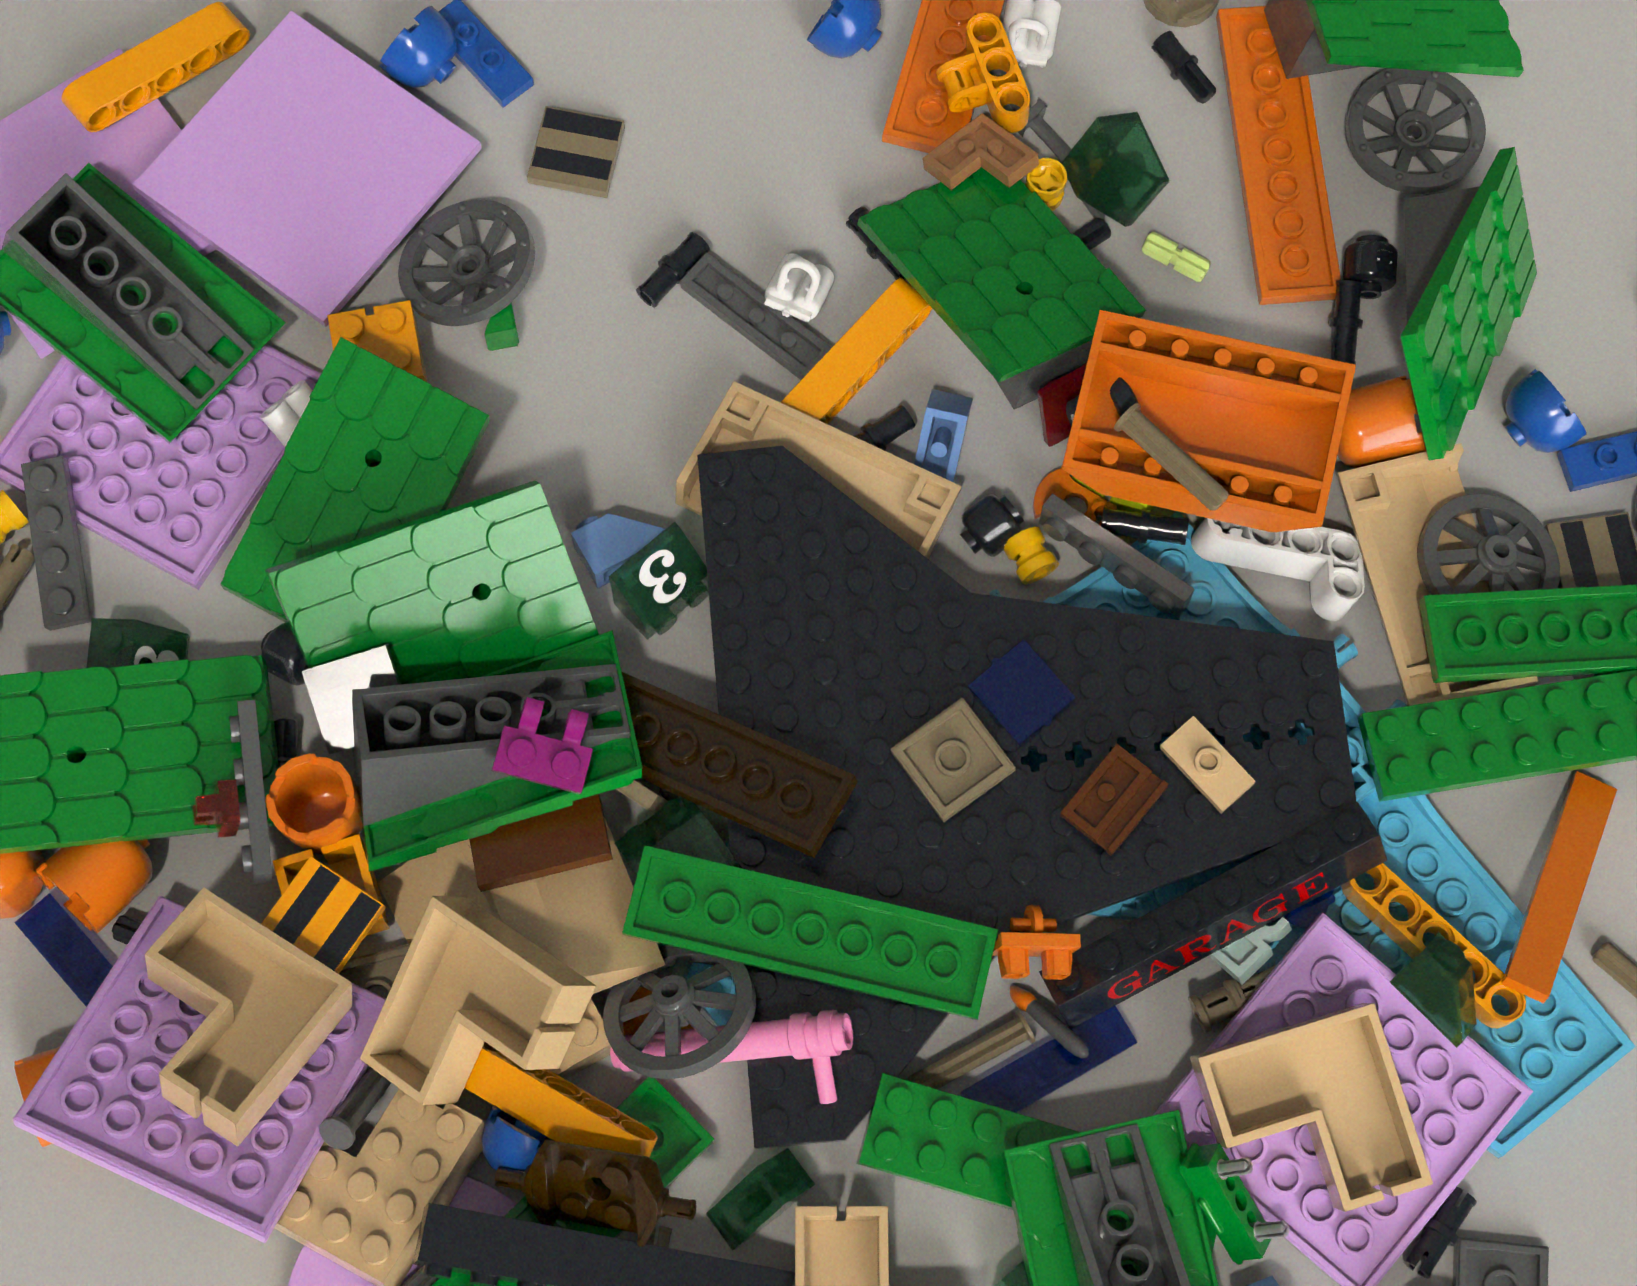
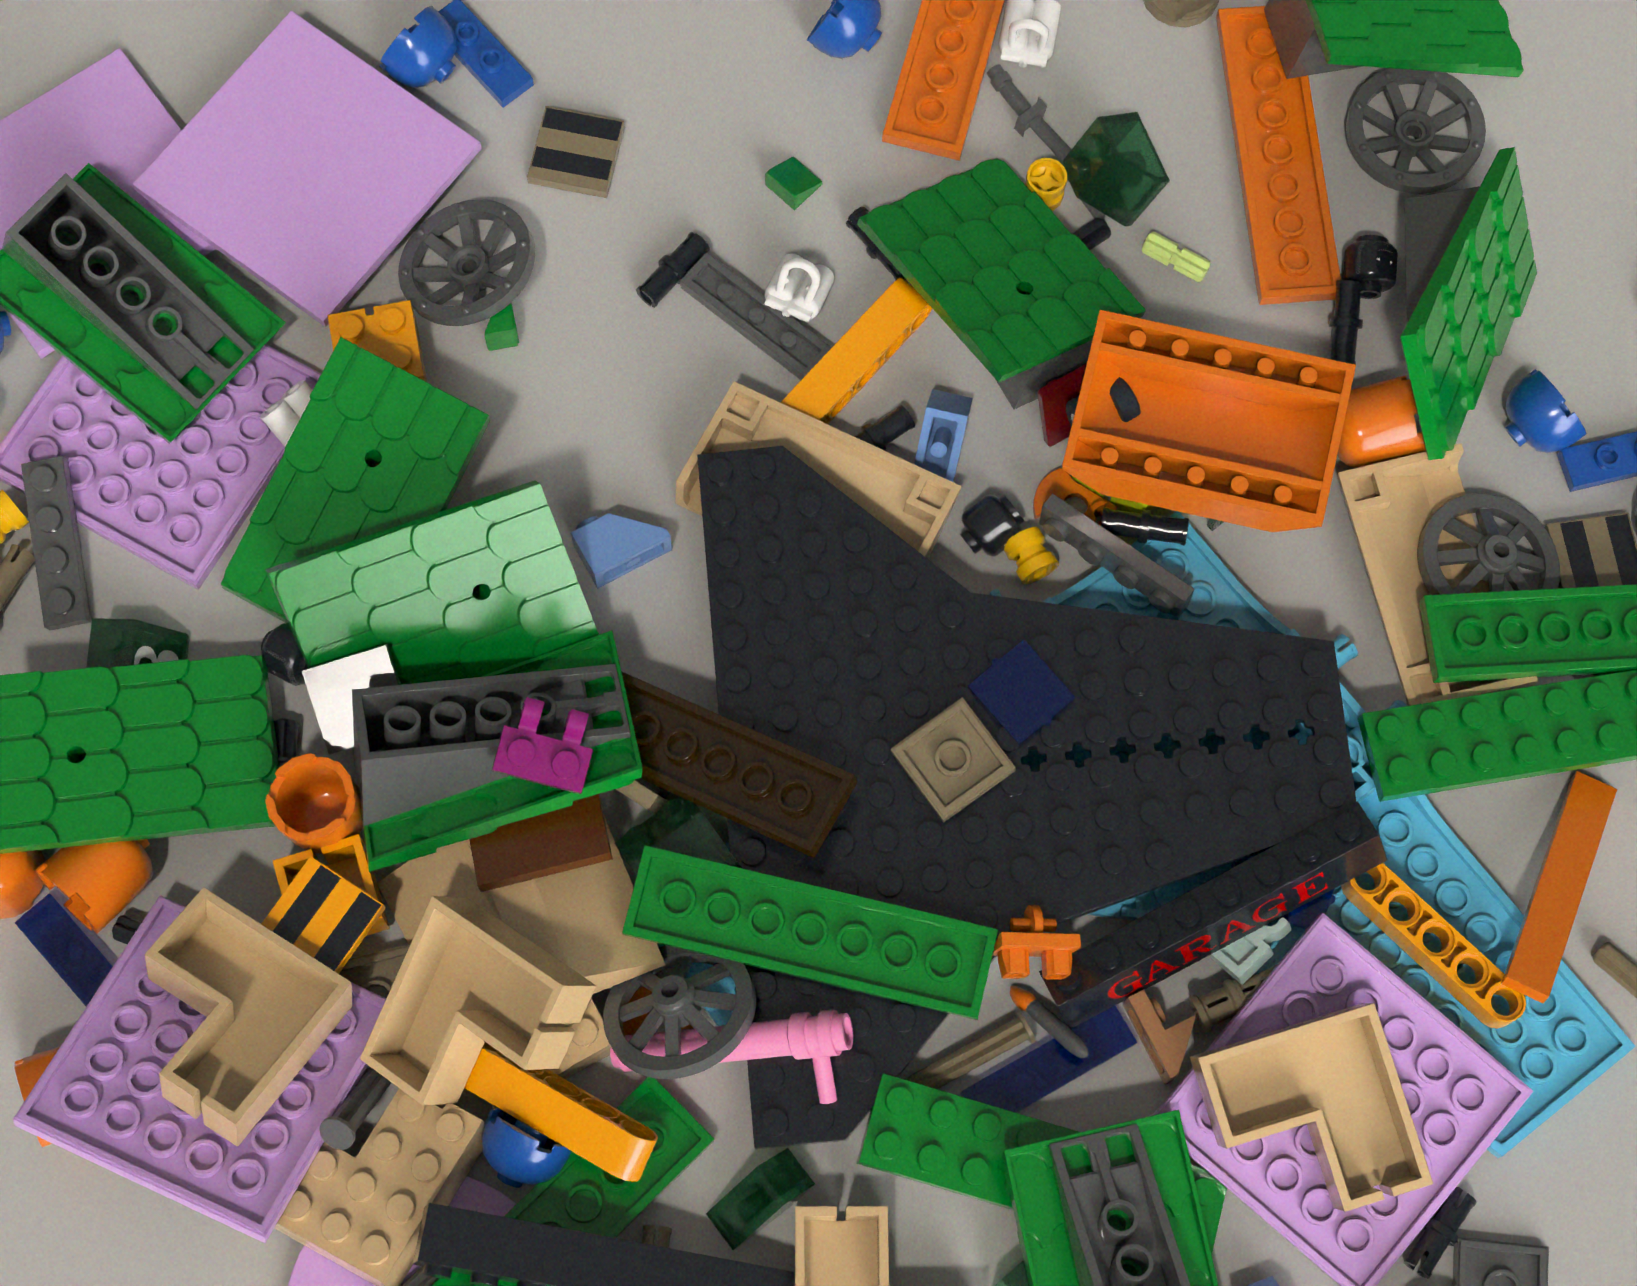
(155, 67): light orange beam -> none
(219, 809): clear red tile -> none
(249, 773): dark grey plate -> none
(563, 1189): dark brown plate -> none
(660, 582): clear green slope -> none
(792, 182): none -> green slope
(977, 146): medium nougat plate -> none
(979, 86): light orange piece -> none
(1114, 799): reddish brown plate -> none
(1163, 1046): none -> medium nougat slope
(1171, 458): dark tan axle -> none
(1184, 67): black axle -> none
(1207, 764): tan plate -> none
(1228, 1203): green piece -> none
(1315, 554): white beam -> none
(1440, 987): clear green slope -> none

